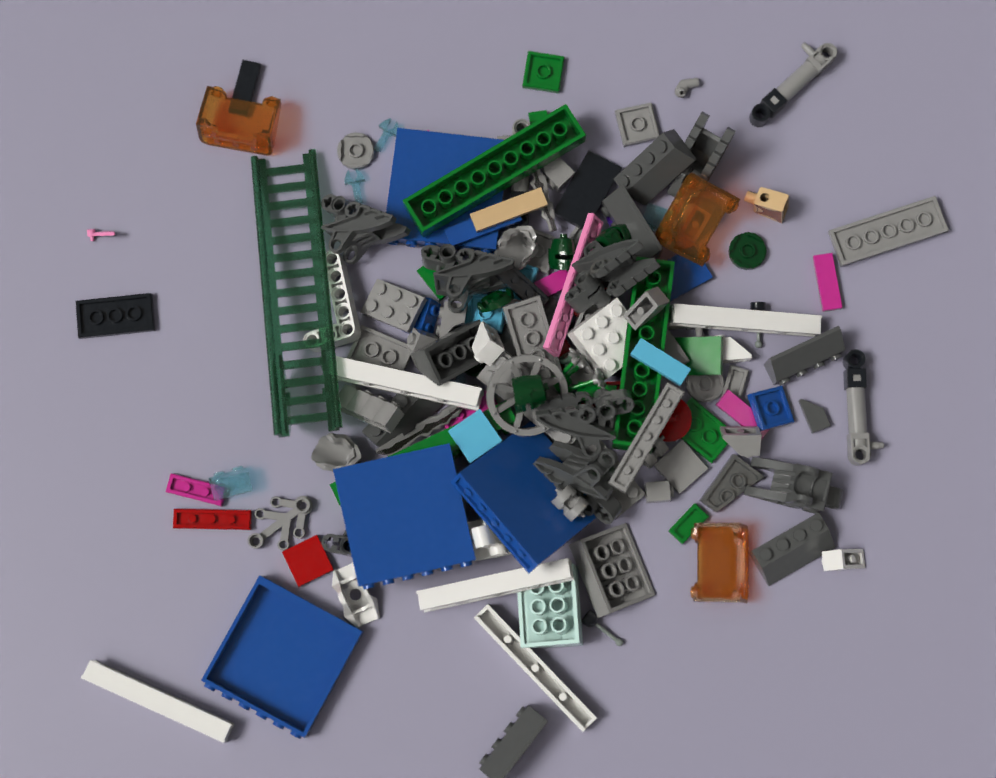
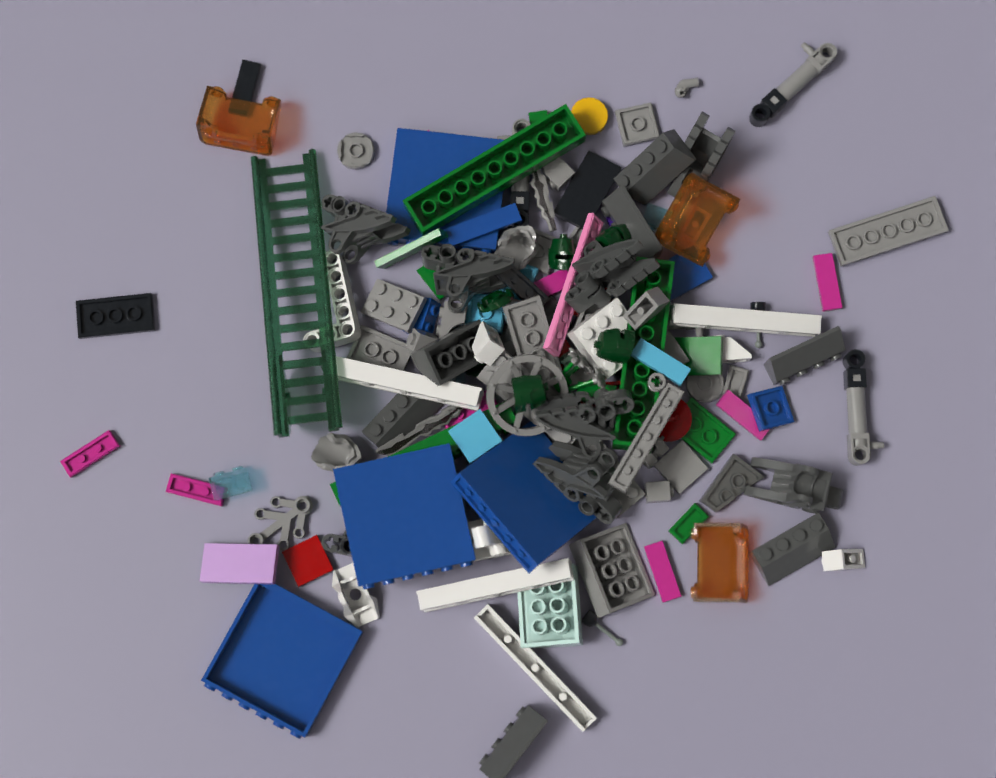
(90, 453): none -> dark pink tile
(91, 233): bright pink piece -> none
(158, 701): white tile -> none
(212, 519): red tile -> none
(239, 563): none -> lavender tile
(355, 185): clear light blue bar -> none
(371, 409): light grey brick -> none
(386, 134): clear light blue bar -> none
(410, 249): none -> tile
(508, 209): tan tile -> none
(543, 72): green tile -> none
(570, 502): light grey wheel -> none
(590, 115): none -> yellow tile
(615, 345): none -> dark green helmet
(661, 379): none -> light grey bush
(662, 571): none -> dark pink tile
(743, 439): light grey slope -> none
(747, 251): dark green tile -> none
(769, 203): tan torso -> none
(814, 416): dark grey tile -> none

